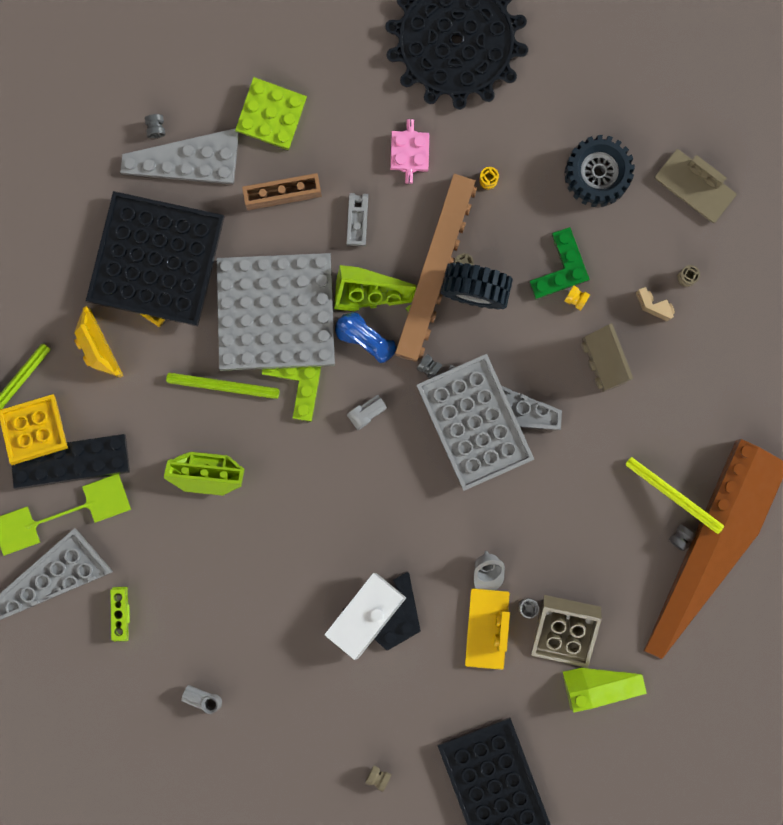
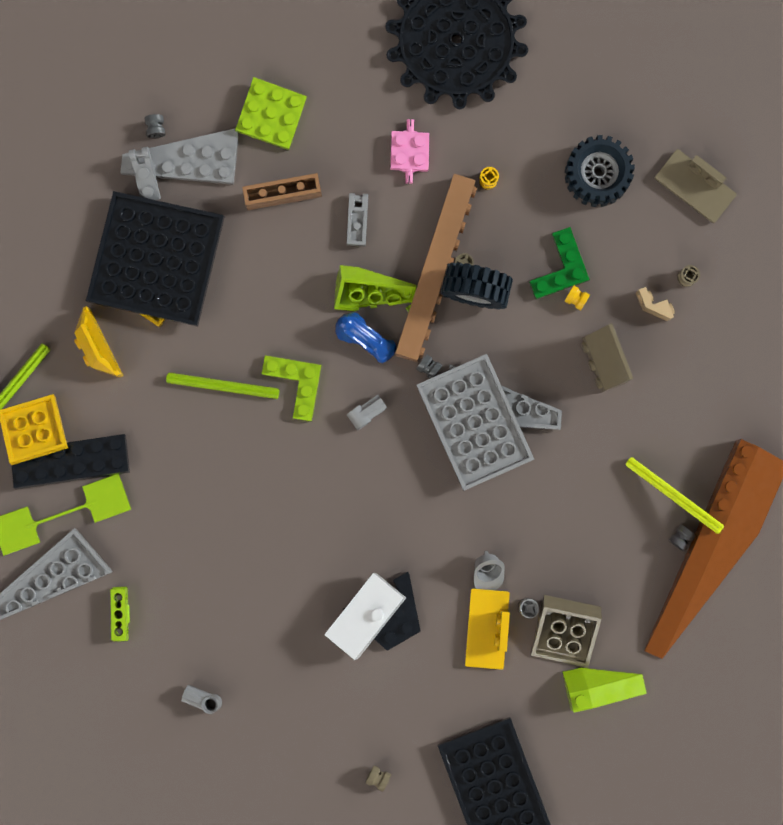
(145, 174): none -> light grey plate
(204, 473): lime wedge -> none
(275, 312): light grey plate -> none

